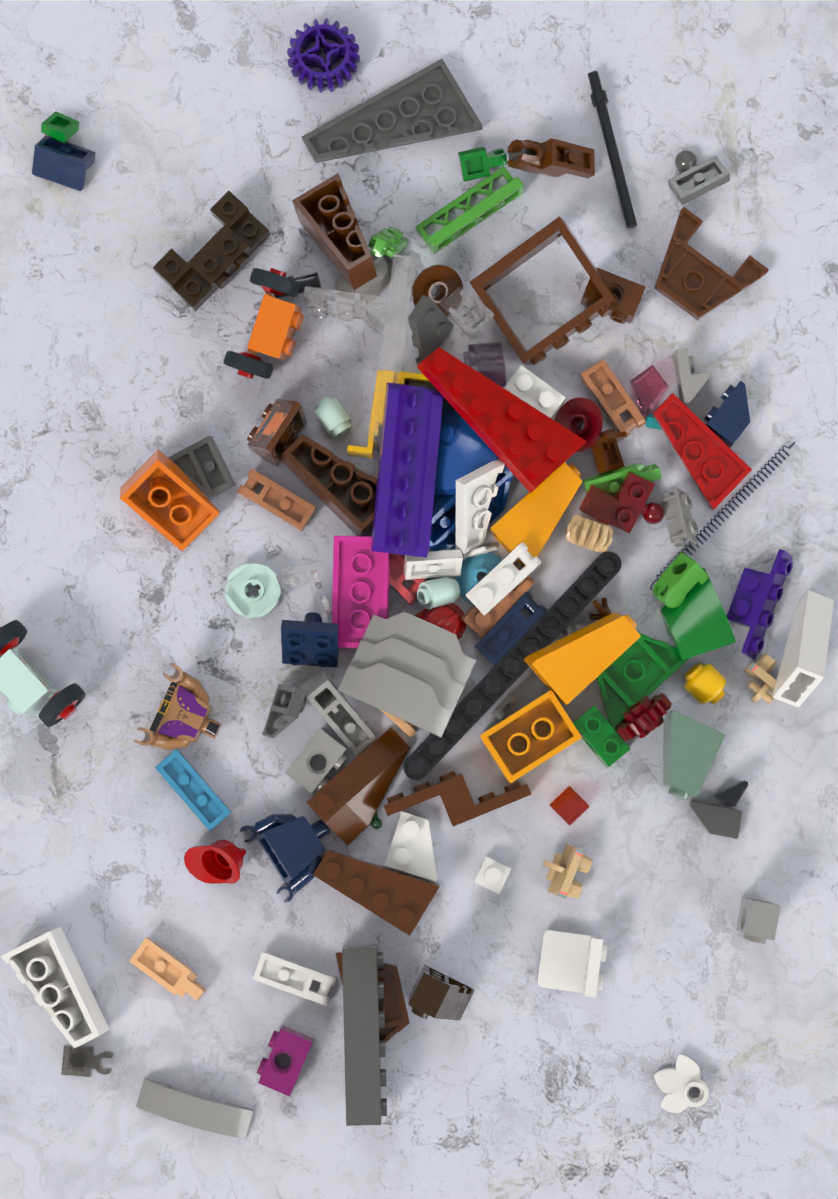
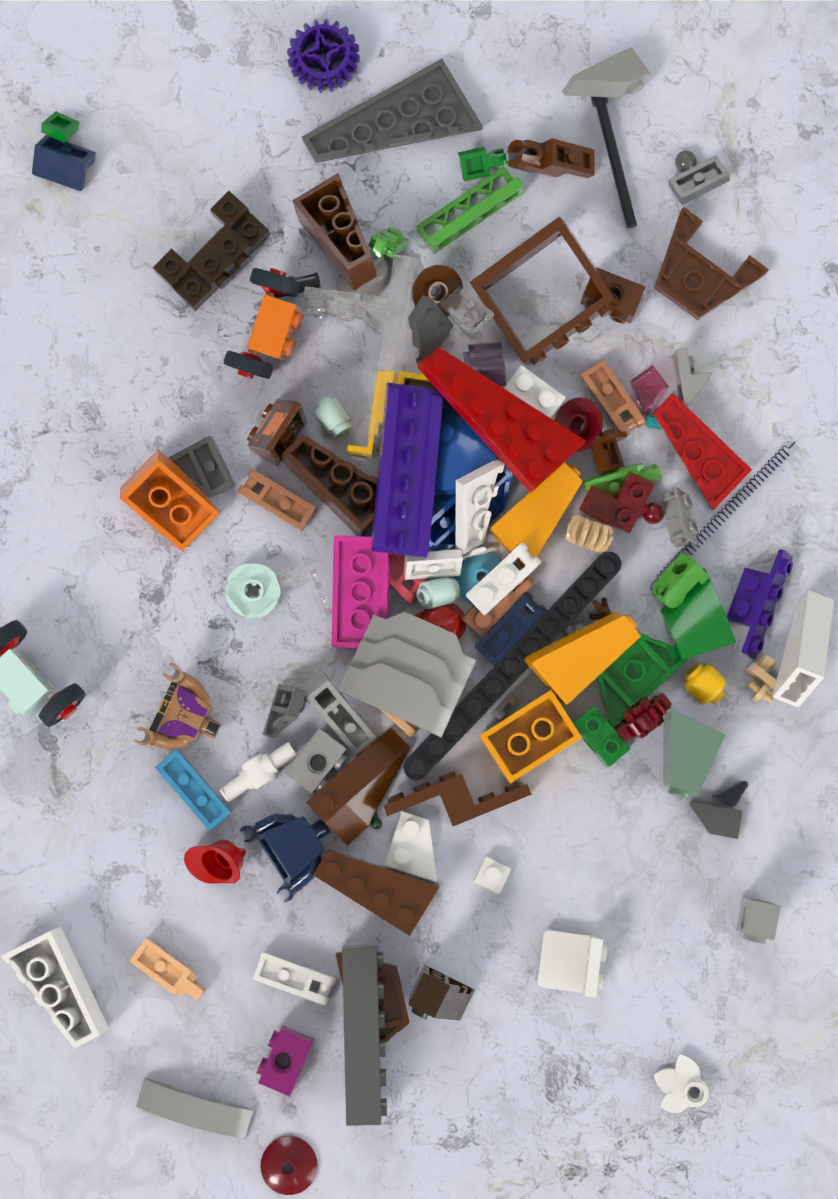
(81, 1061): clear smoke plate -> none
(258, 771): none -> white pin
(289, 1150): none -> dark red dish
(310, 642): dark blue plate -> none
(564, 869): tan hips -> none
(569, 805): clear red slope -> none
(610, 78): none -> light grey slope
(732, 416): dark blue slope -> none

